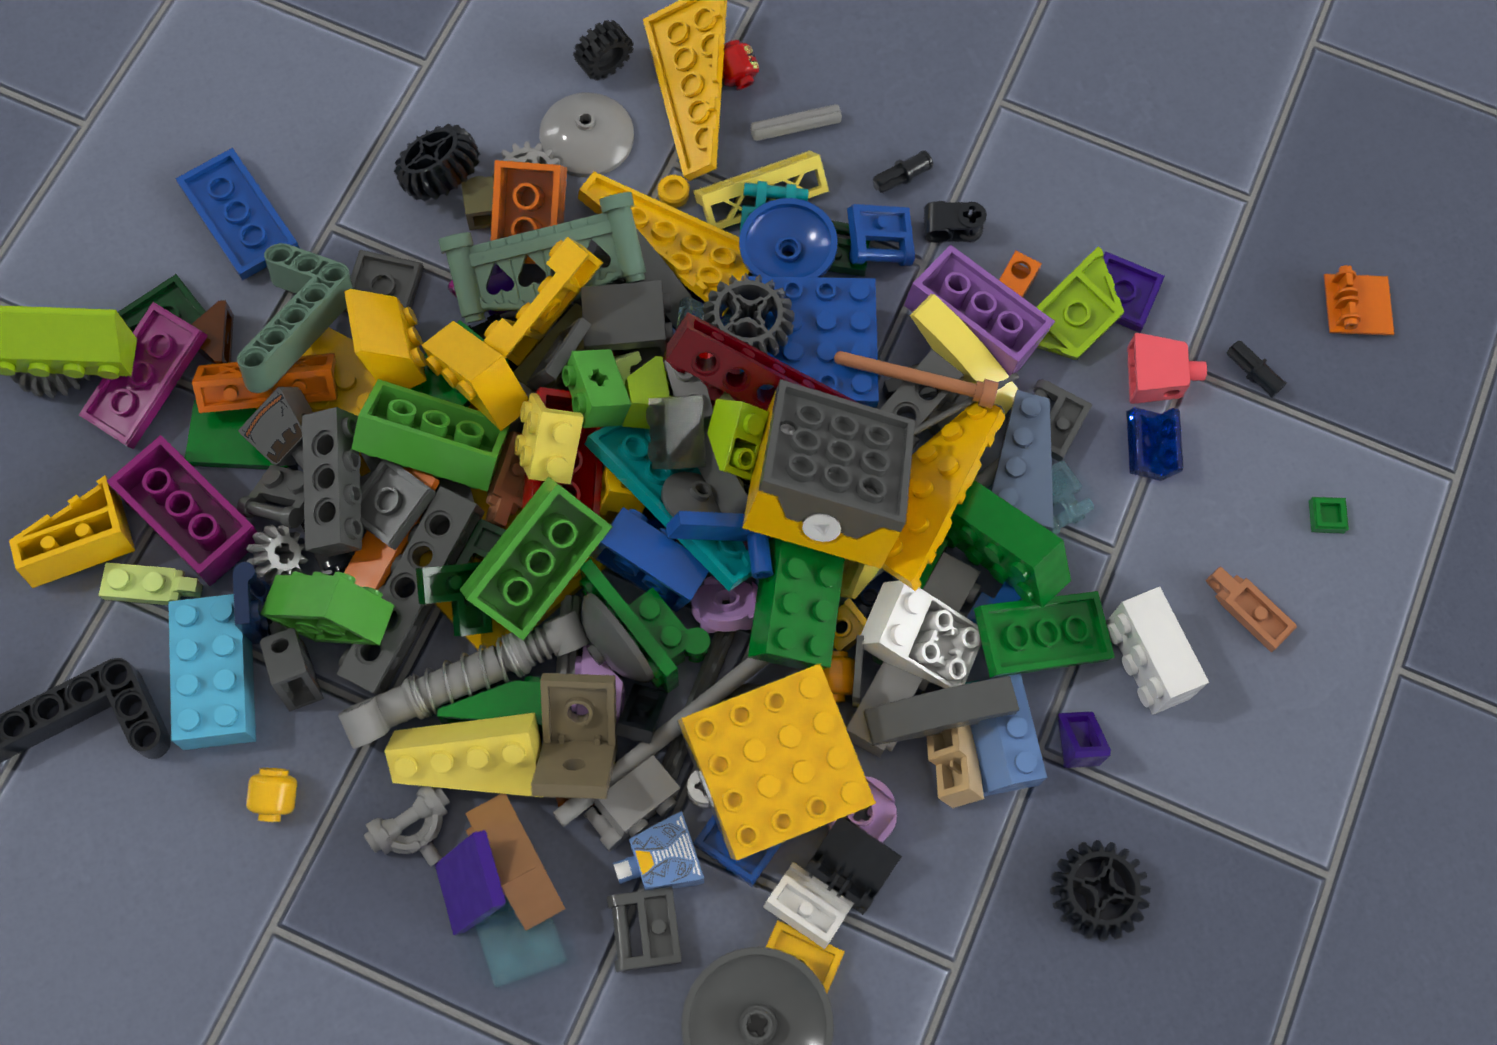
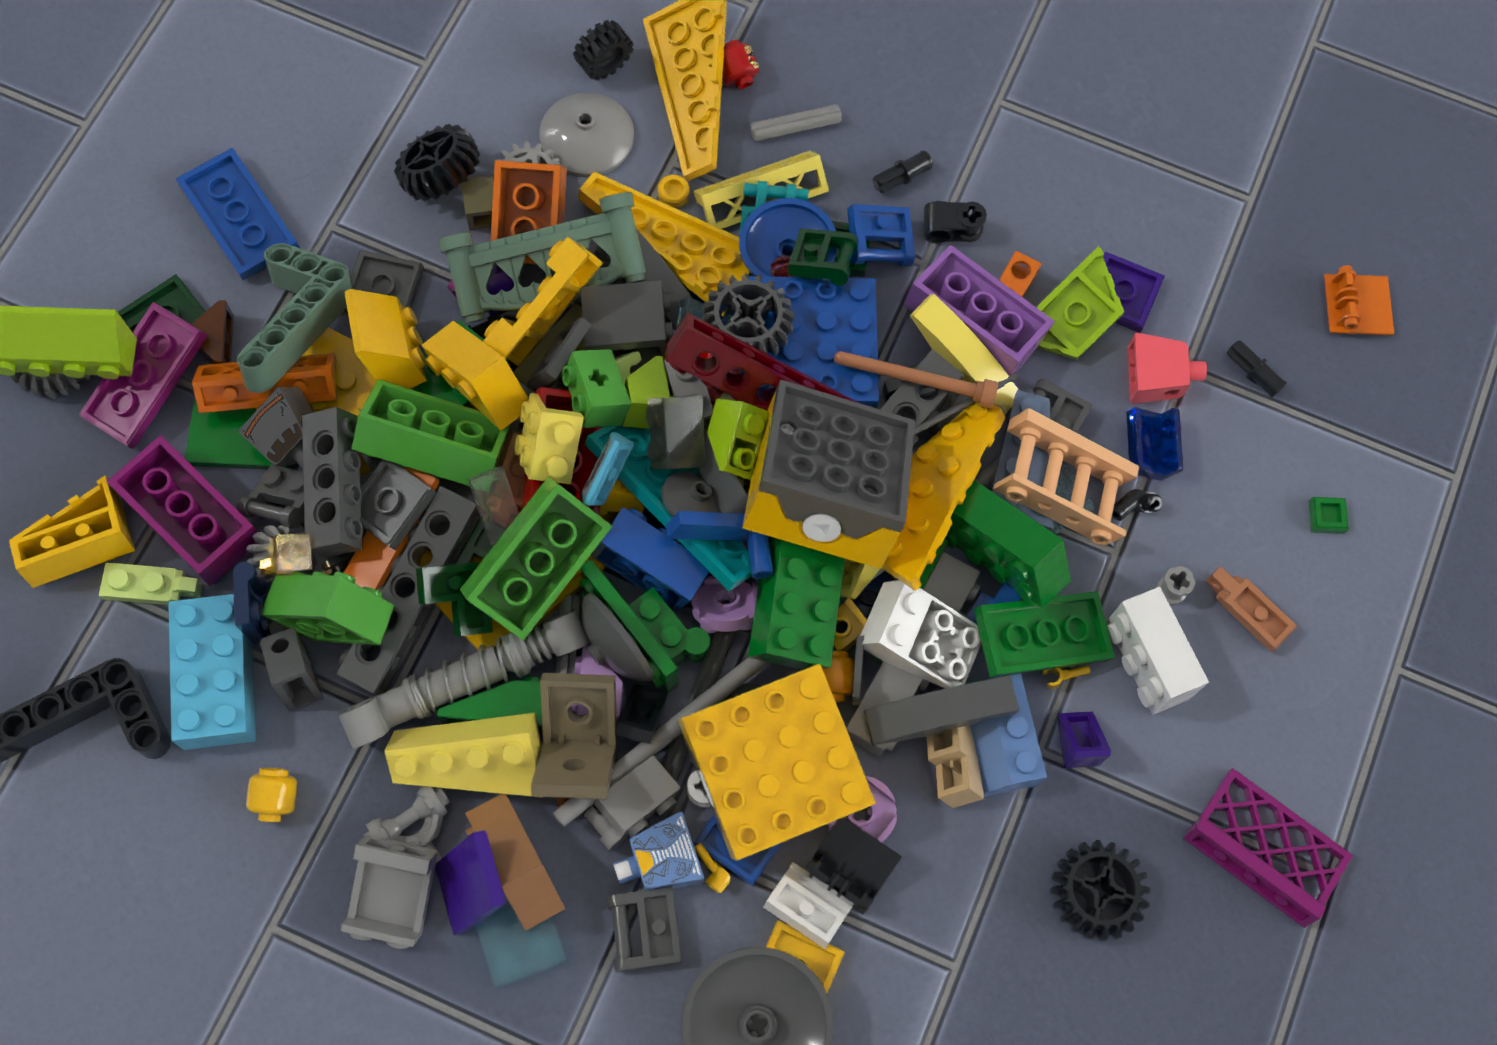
(290, 554): none -> clear yellow bracket
(390, 891): none -> light grey panel
(494, 502): none -> clear tile
(607, 470): none -> medium azure slope
(719, 878): none -> yellow hand
(783, 270): none -> clear red hinge
(812, 252): none -> dark green plate
(1065, 675): none -> yellow hand
(1086, 457): none -> light nougat fence
(1137, 501): none -> black arm
(1185, 581): none -> light grey bush
(1260, 873): none -> magenta fence

